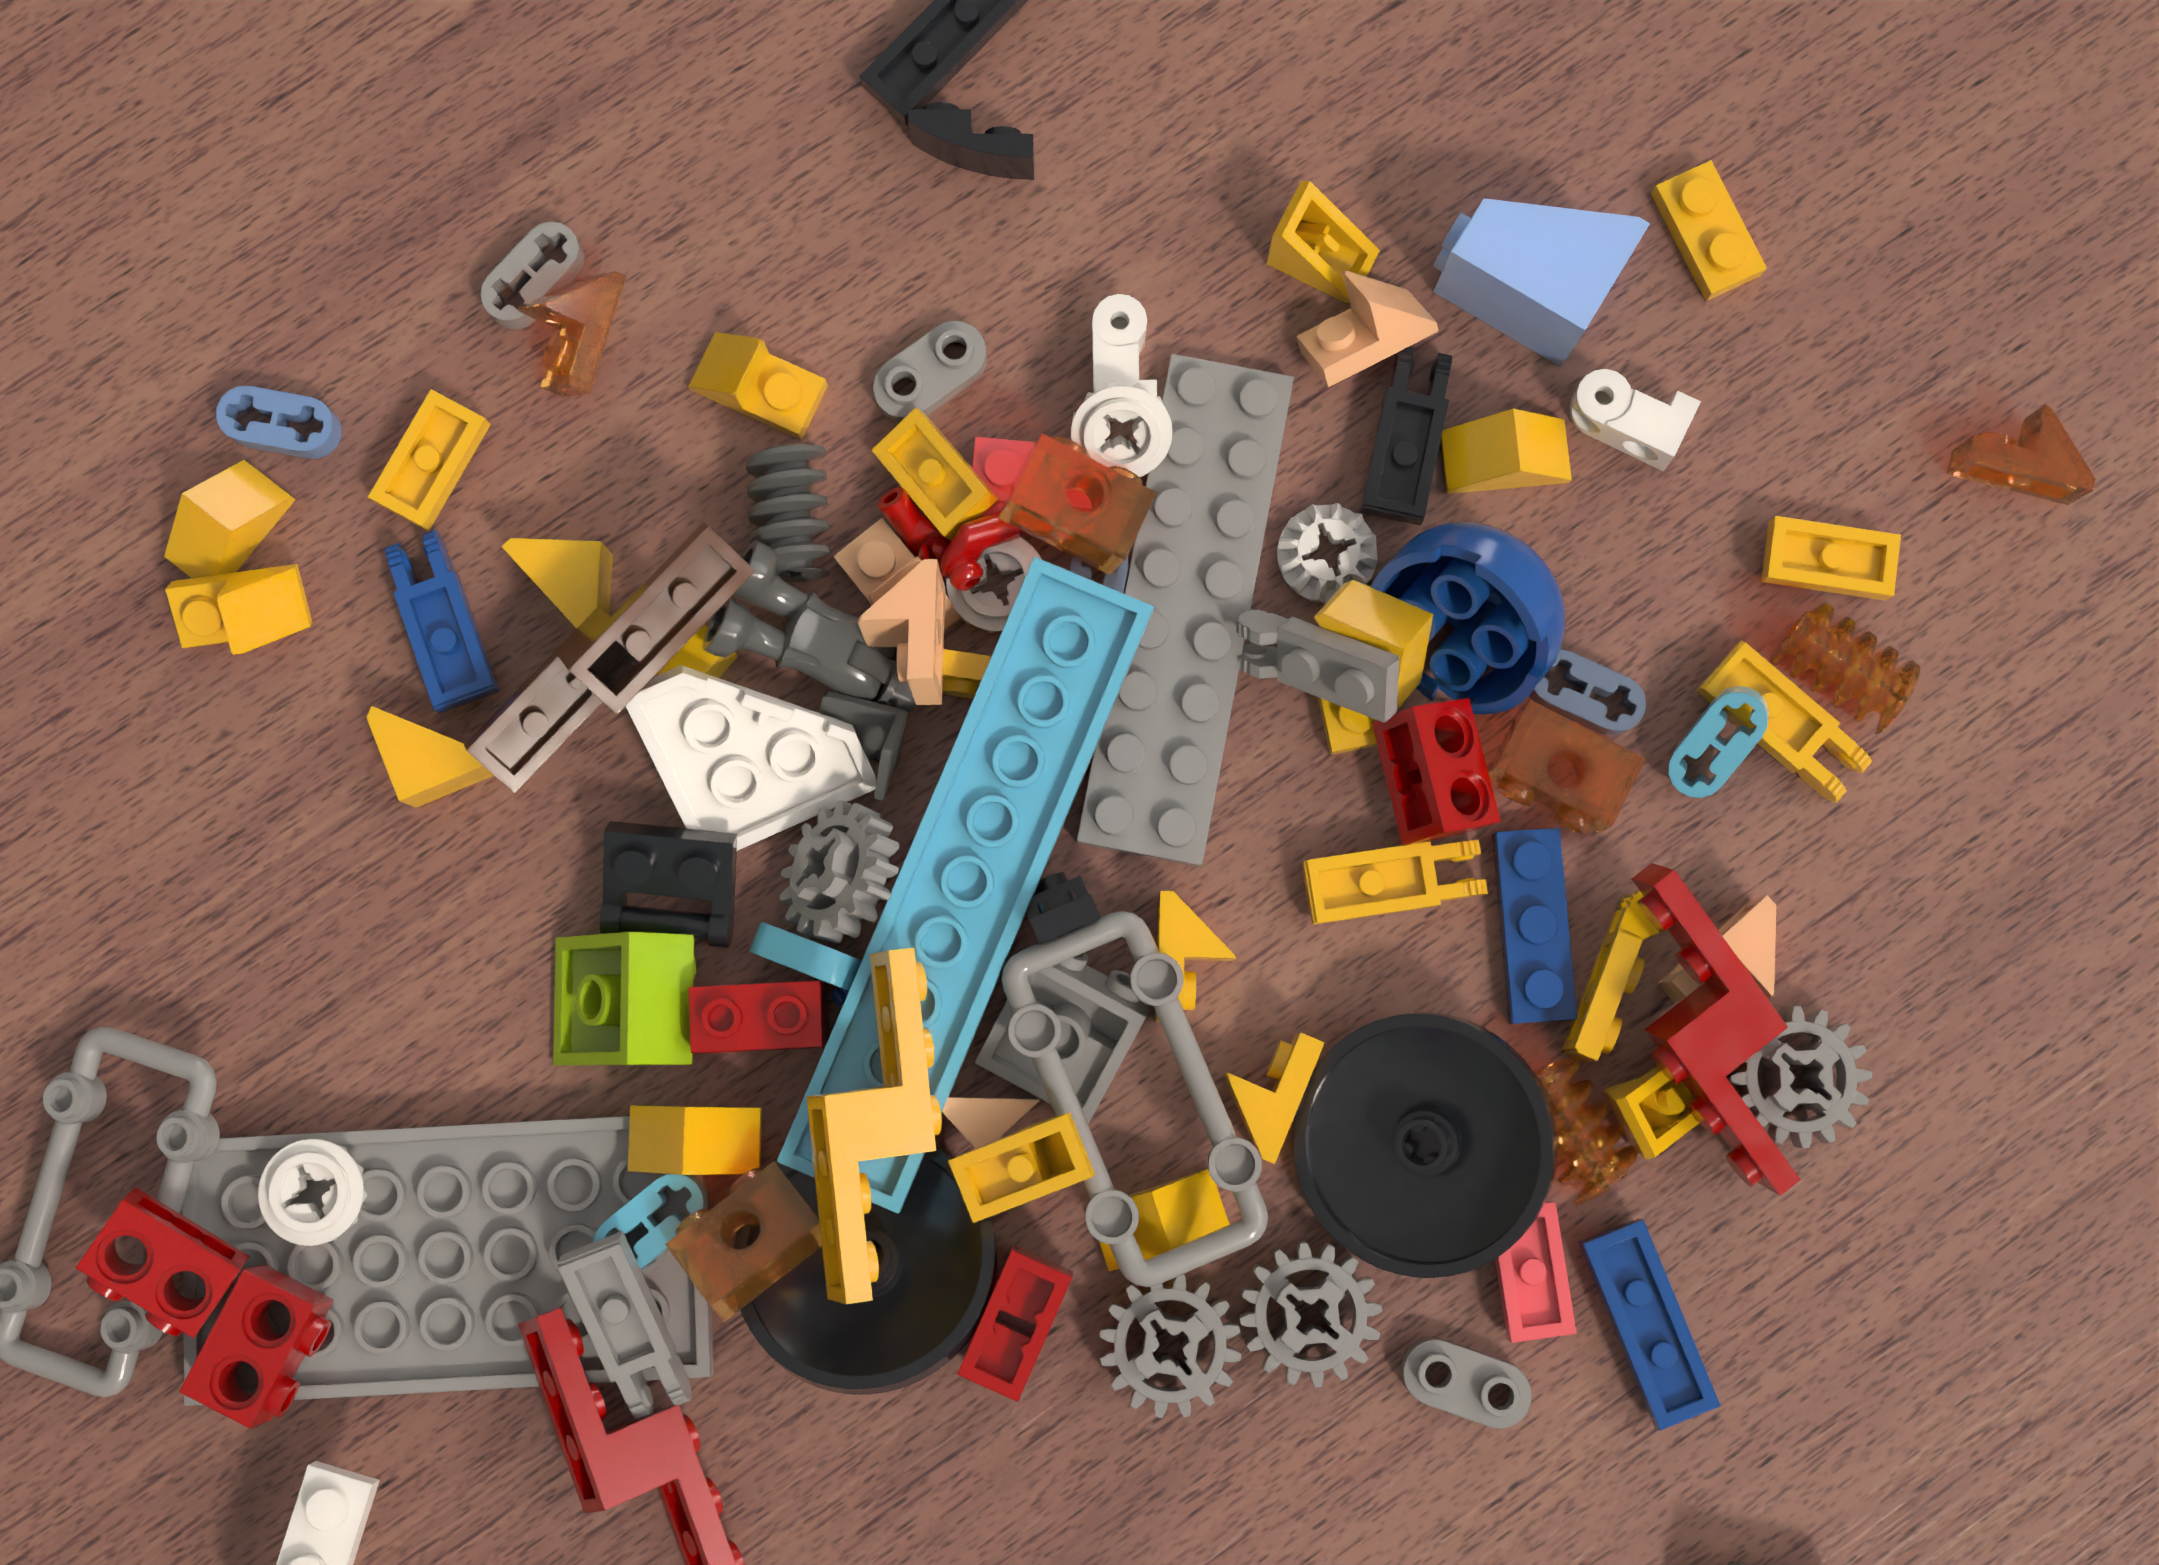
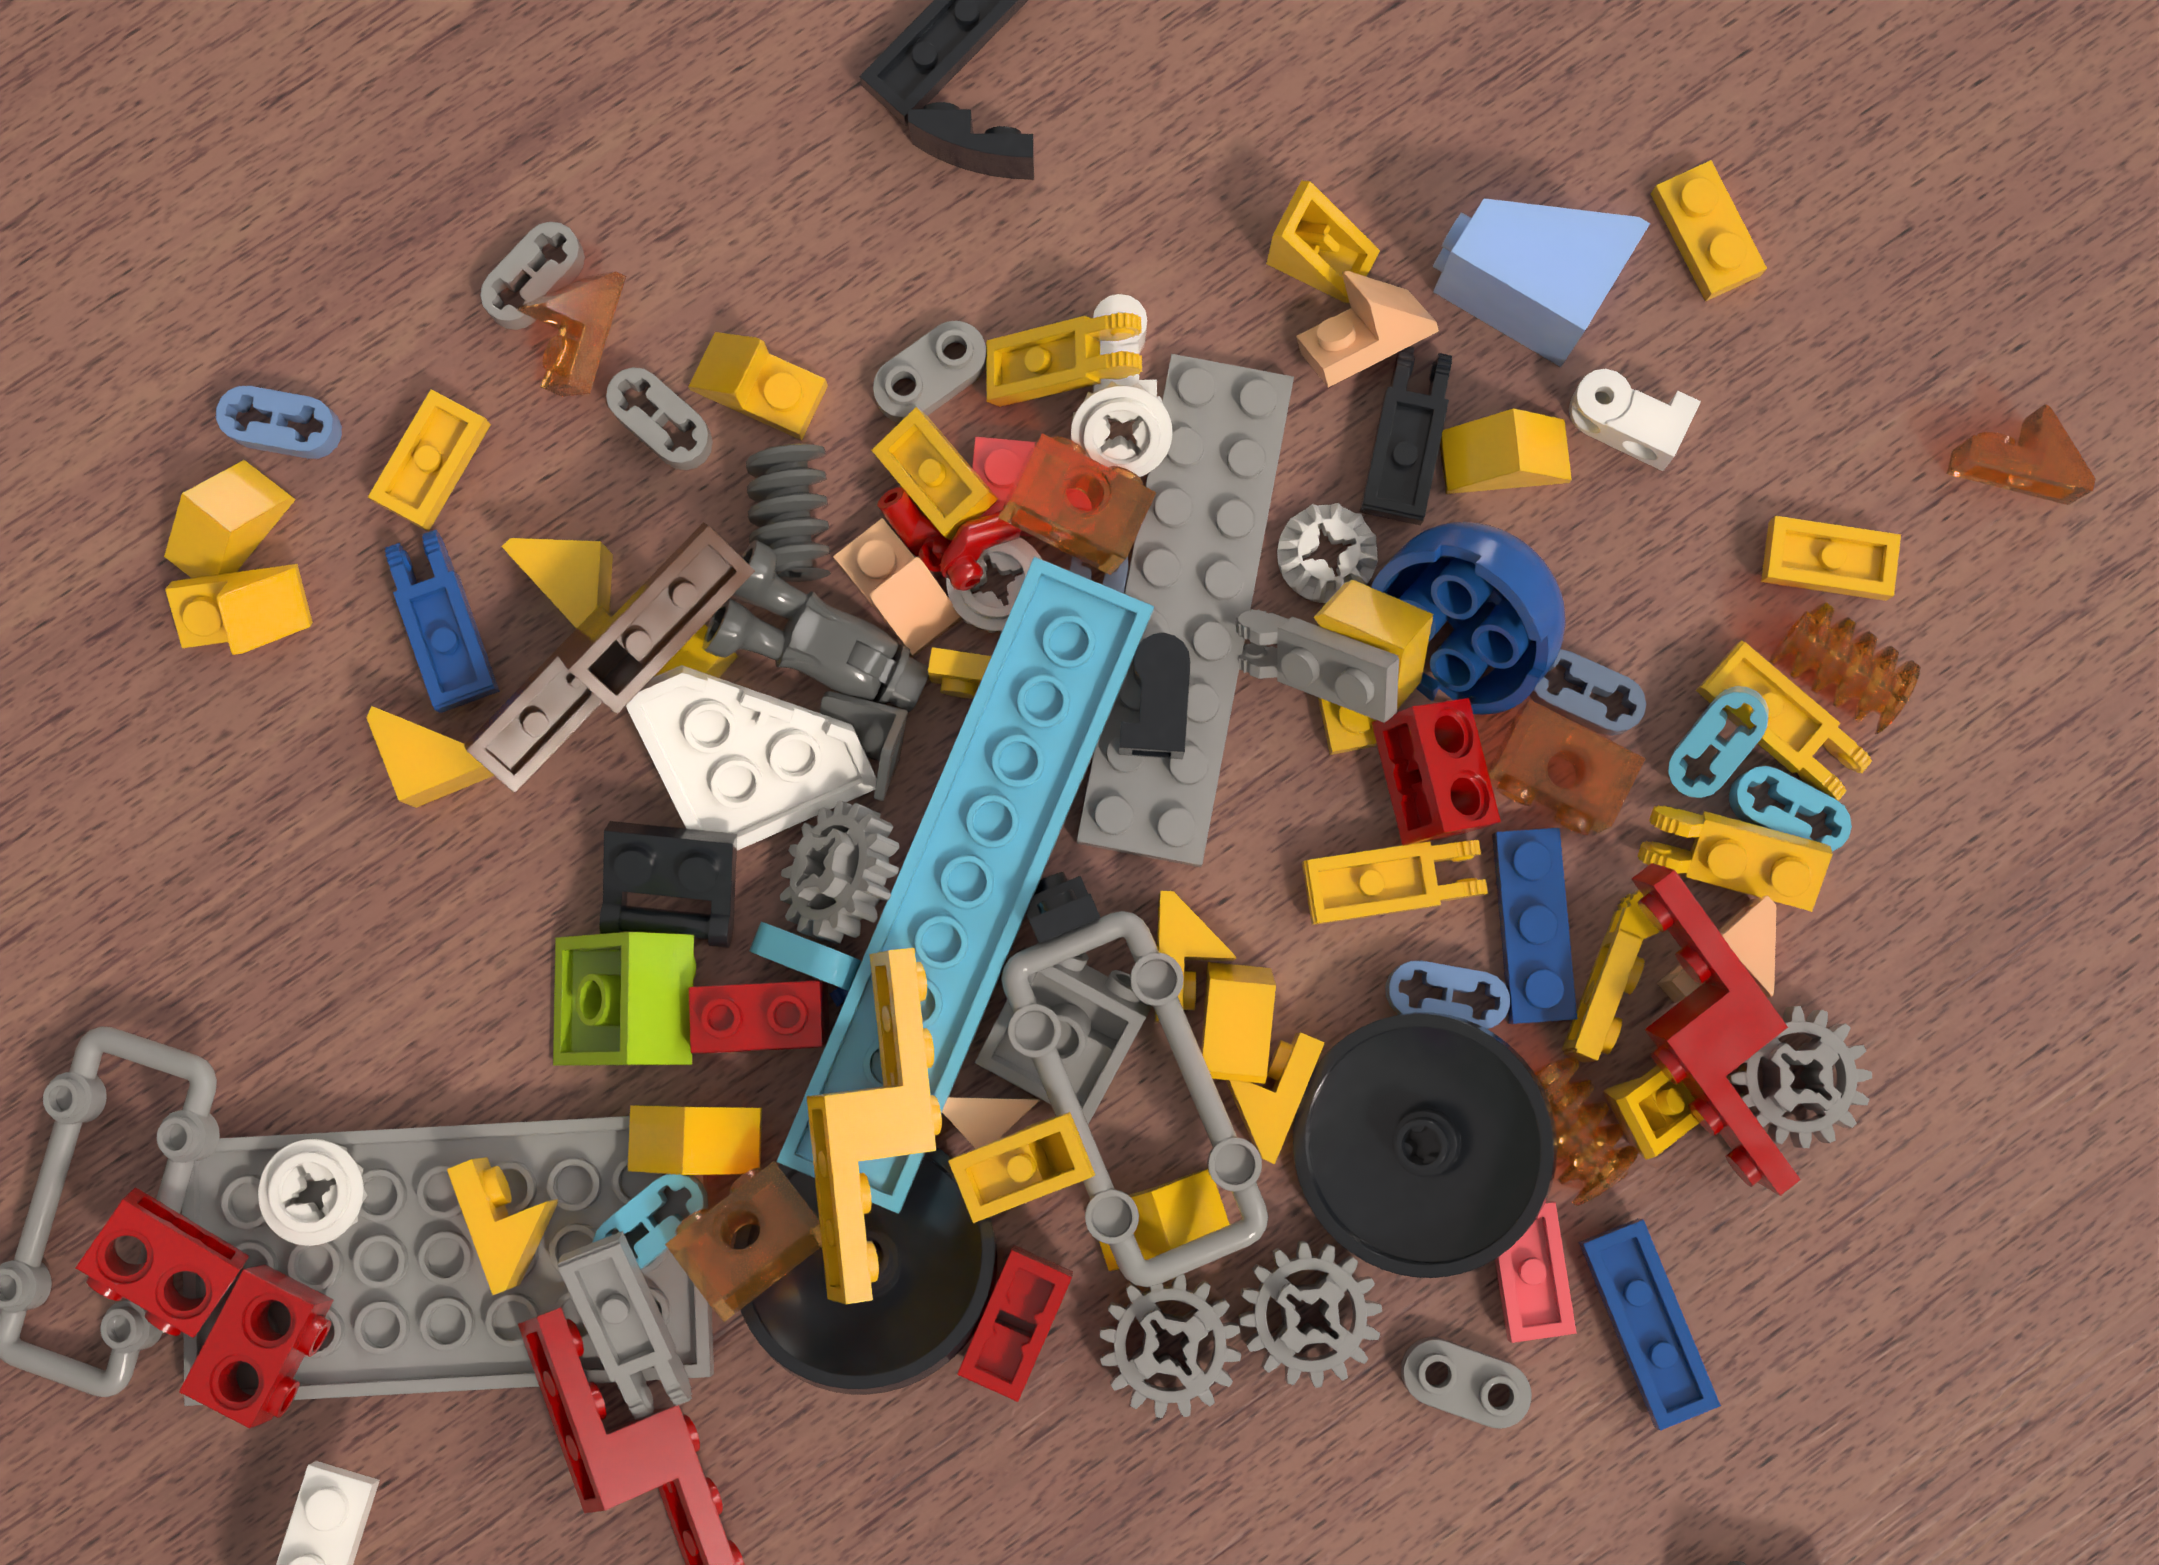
(501, 1241): none -> yellow slope
(669, 408): none -> light grey beam
(912, 621): light nougat slope -> none
(1059, 358): none -> yellow hinge
(1163, 675): none -> black leg
(1238, 1021): none -> yellow slope
(1449, 979): none -> medium blue beam
(1741, 856): none -> yellow hinge
(1797, 798): none -> medium azure beam

